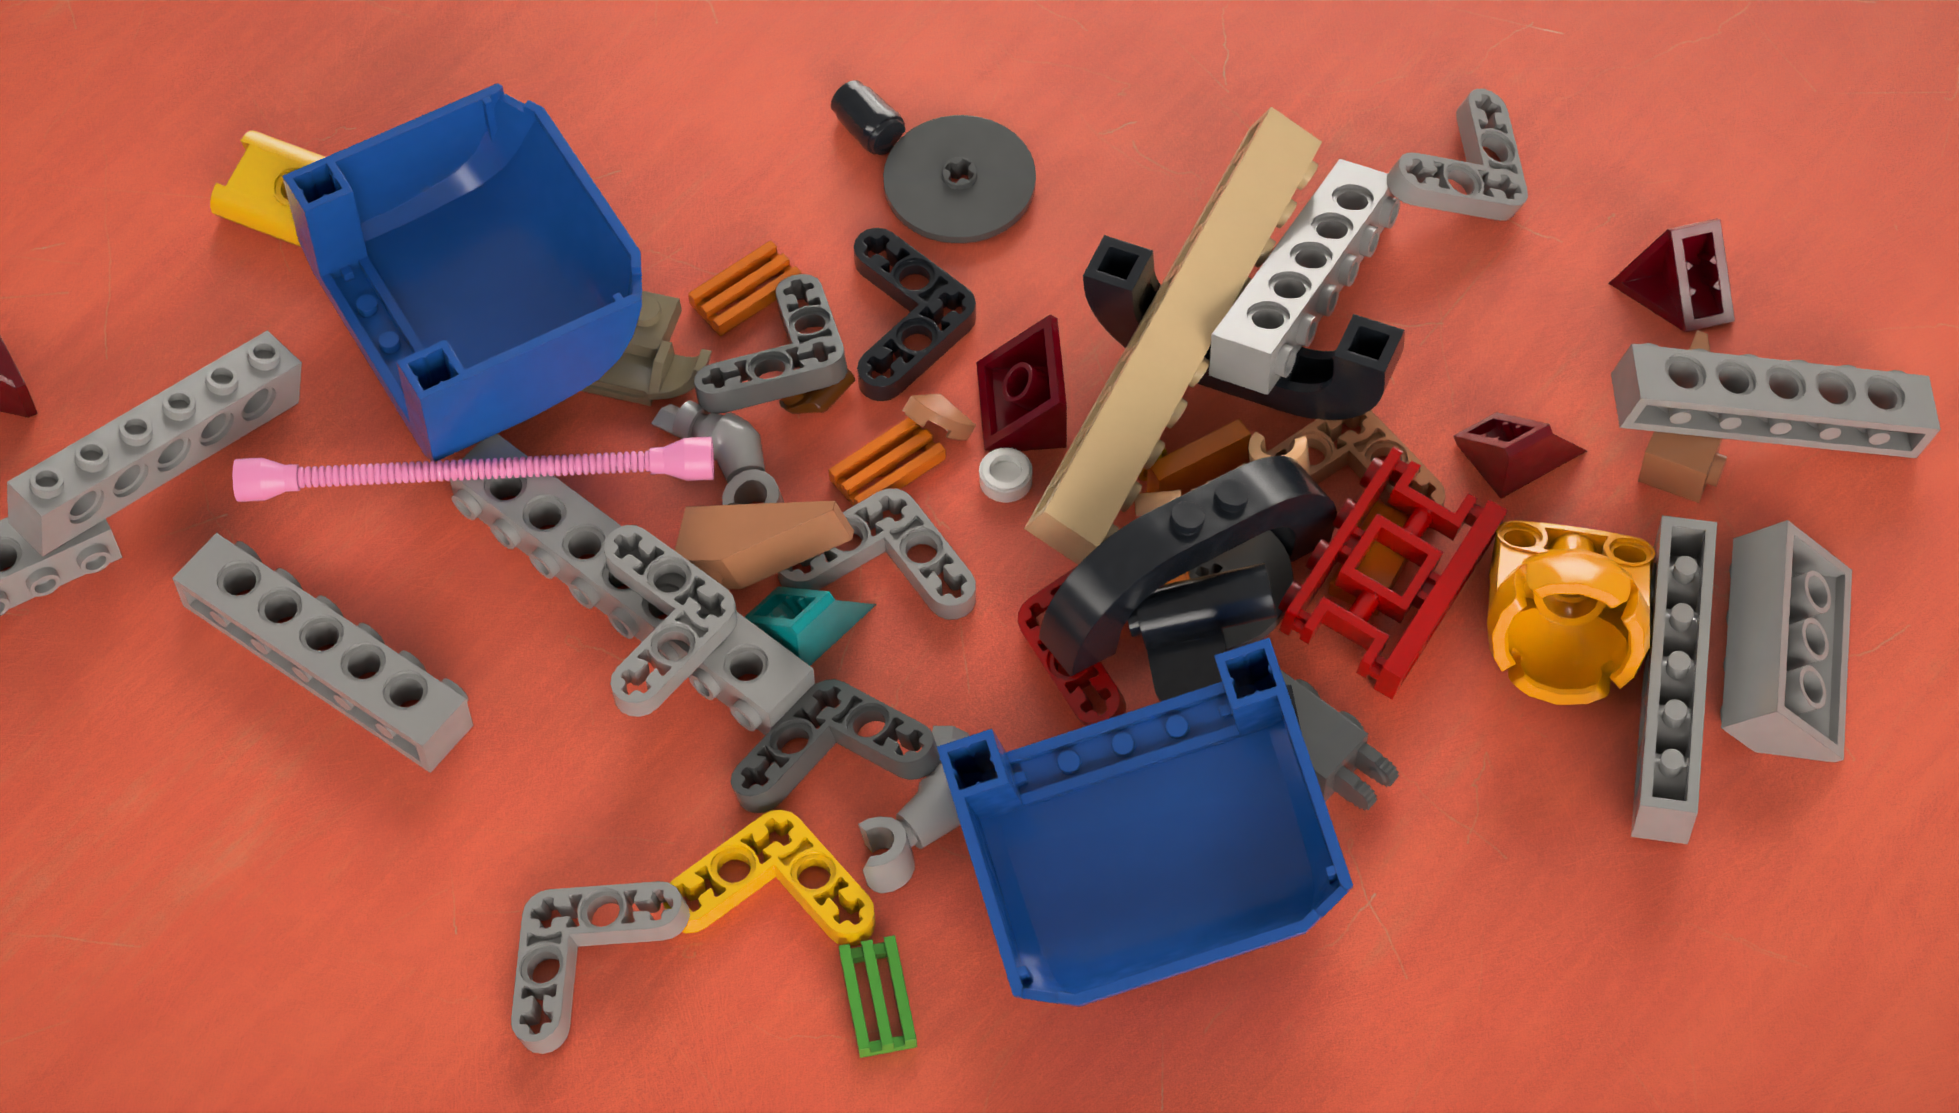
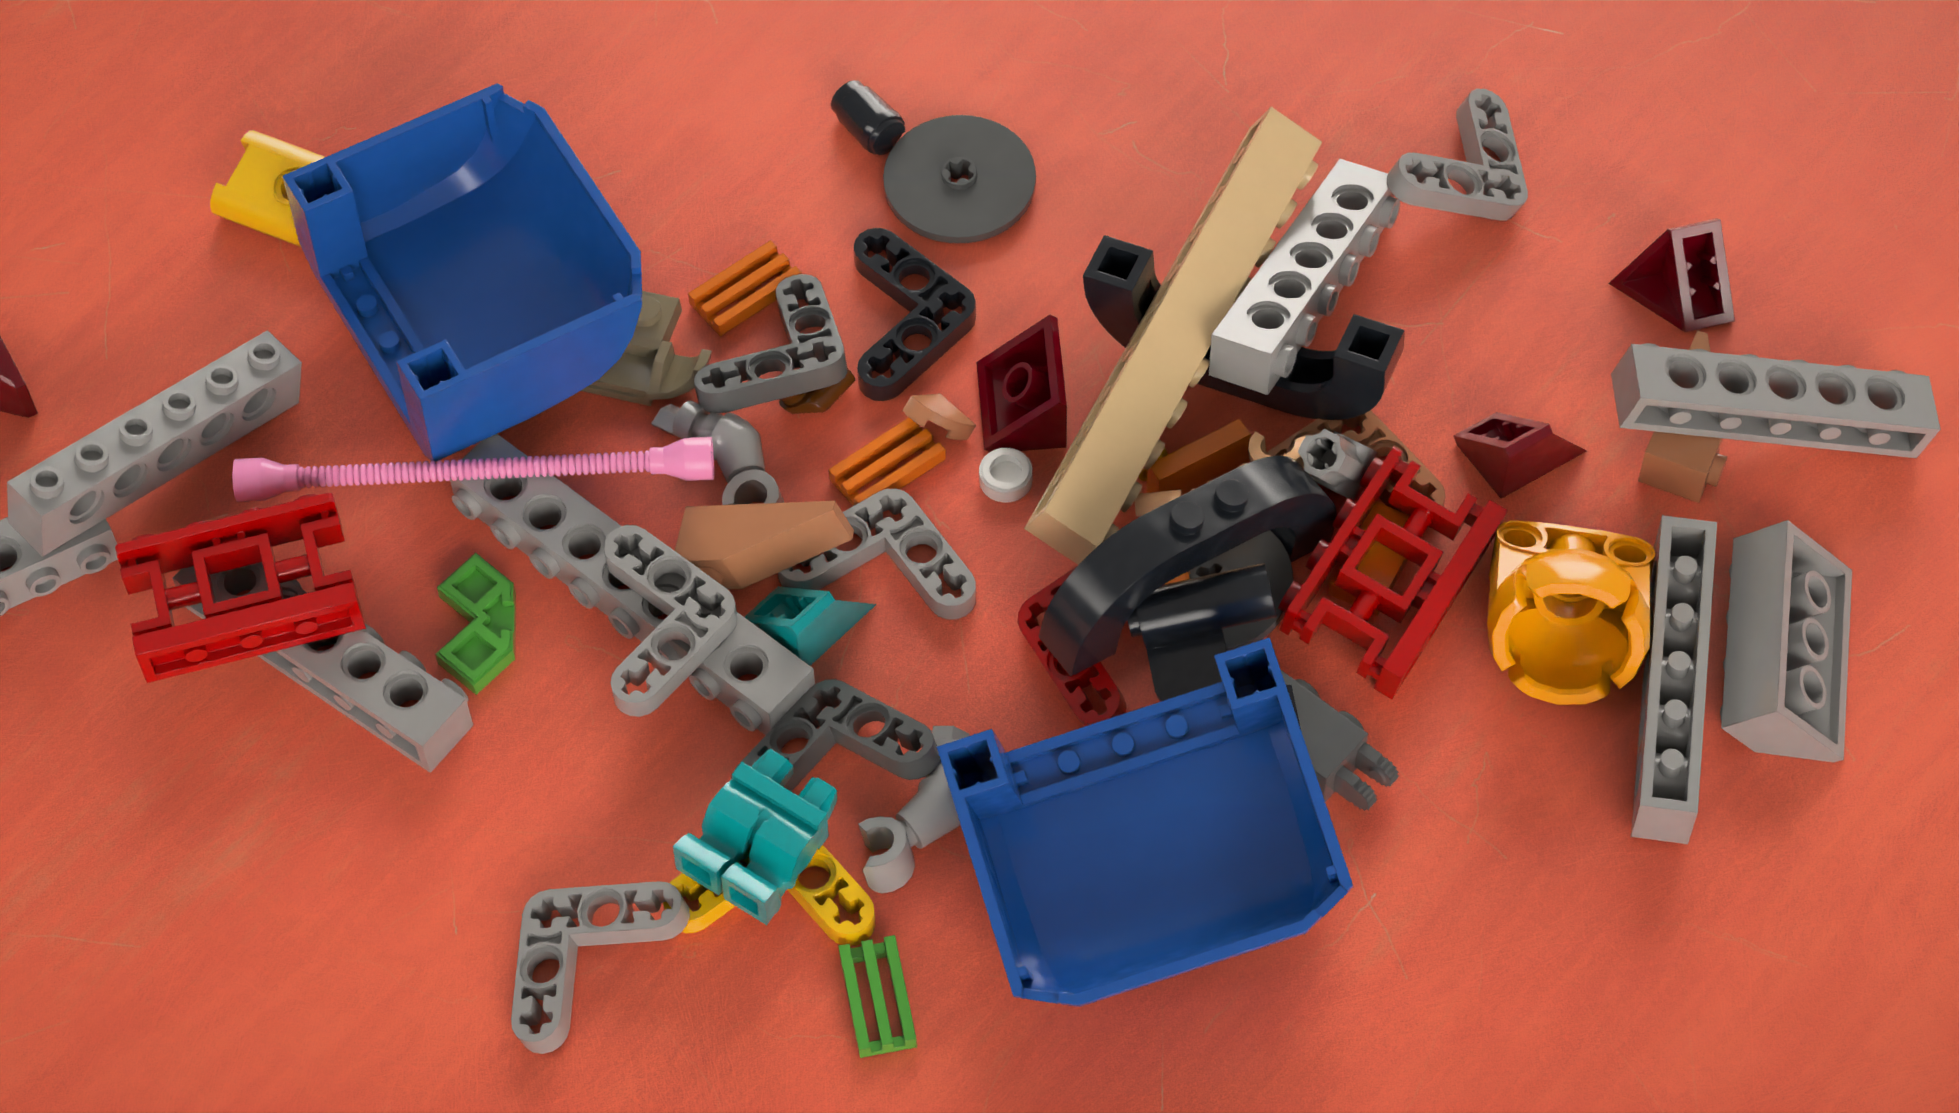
(247, 623): none -> red fence
(489, 639): none -> bright green tile
(770, 818): none -> teal hips
(1336, 461): none -> light grey piece

